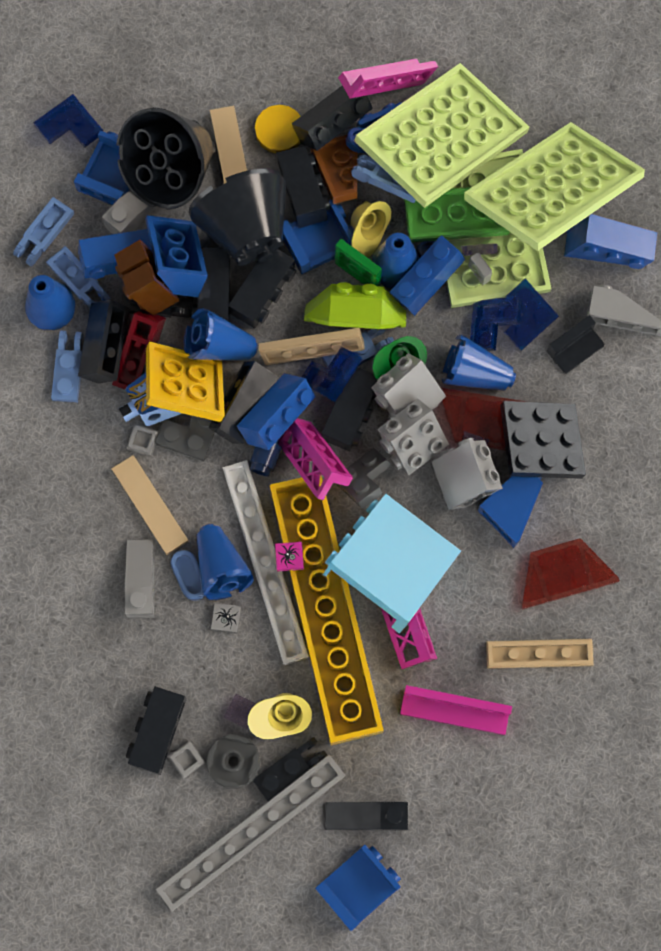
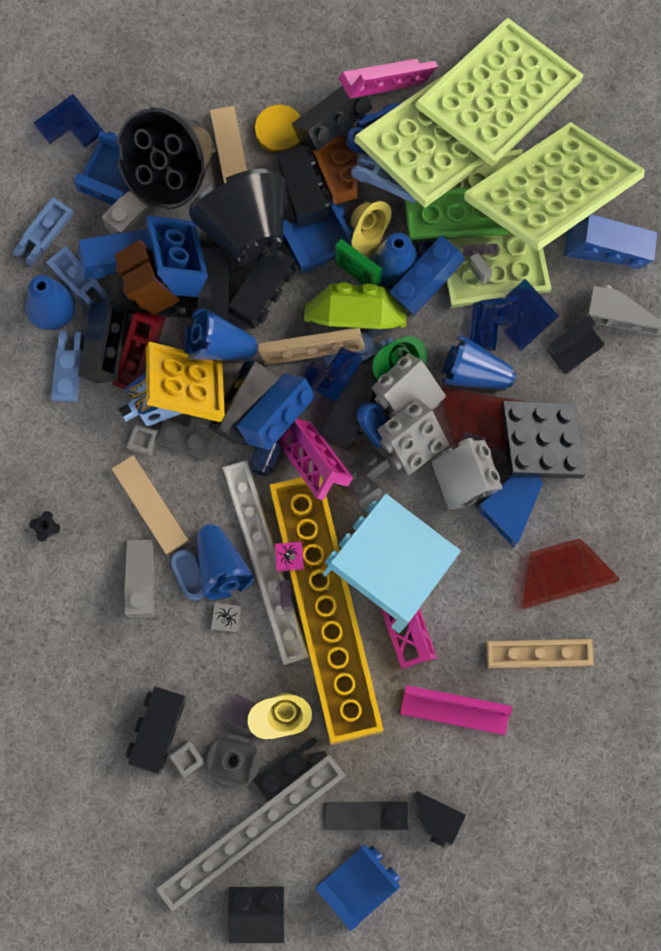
(52, 527): none -> black plate
(256, 914): none -> black slope
(285, 595): none -> clear purple tile
(371, 418): none -> blue tile
(438, 819): none -> black slope
(499, 91): none -> yellowish green plate

